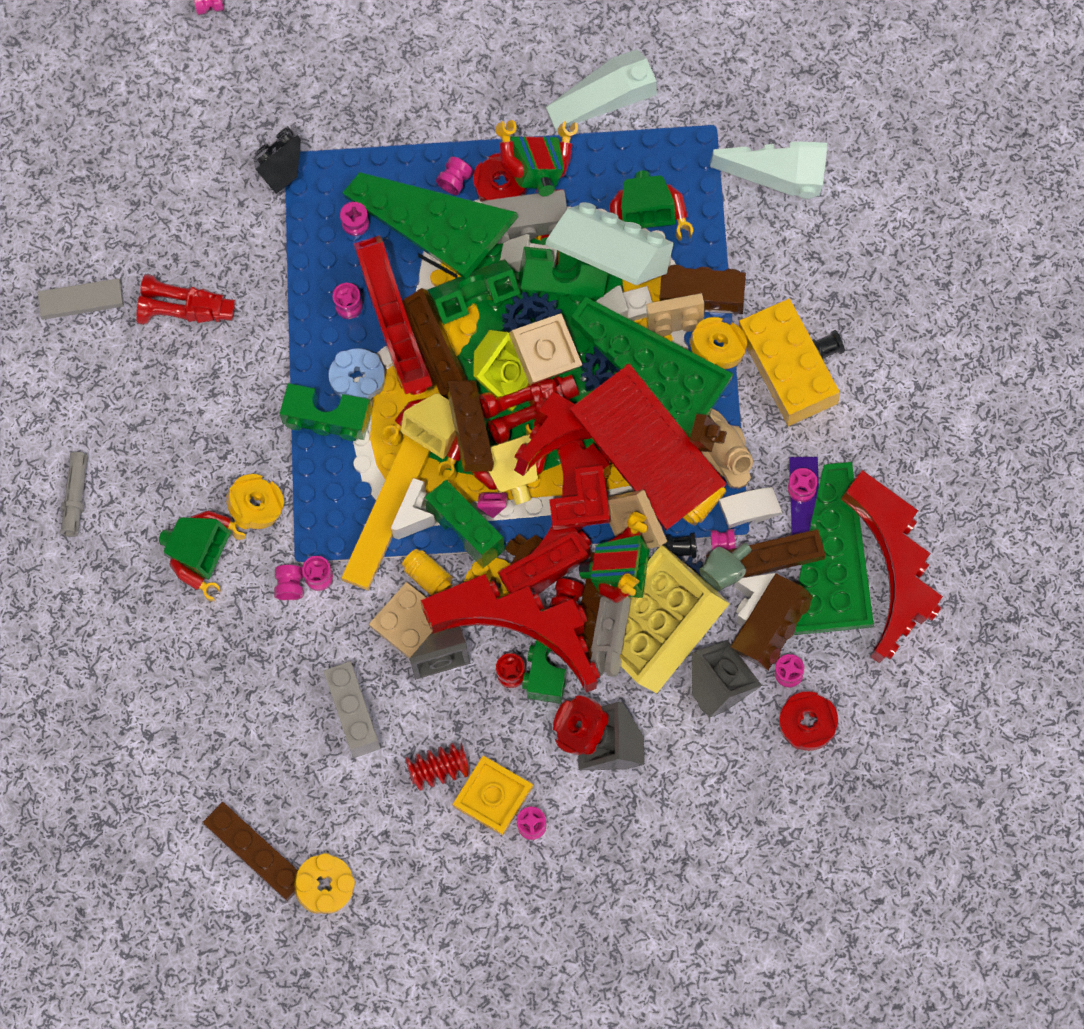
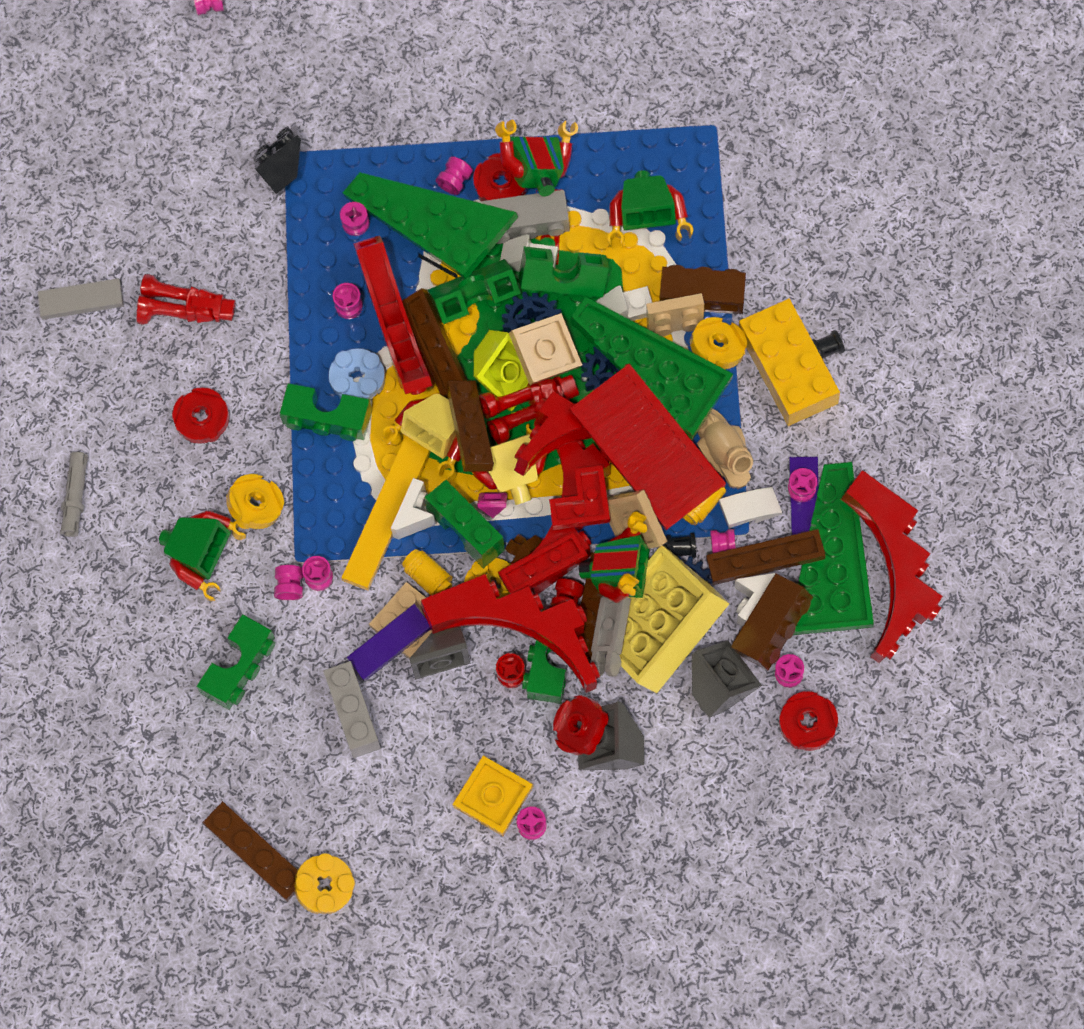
(193, 402): none -> red plate
(227, 684): none -> green arch
(389, 642): none -> dark purple tile
(438, 766): red piece -> none
(608, 88): light aqua wedge -> none
(611, 244): light aqua slope -> none
(706, 433): reddish brown tile -> none
(724, 567): sand green piece -> none
(789, 170): light aqua wedge -> none

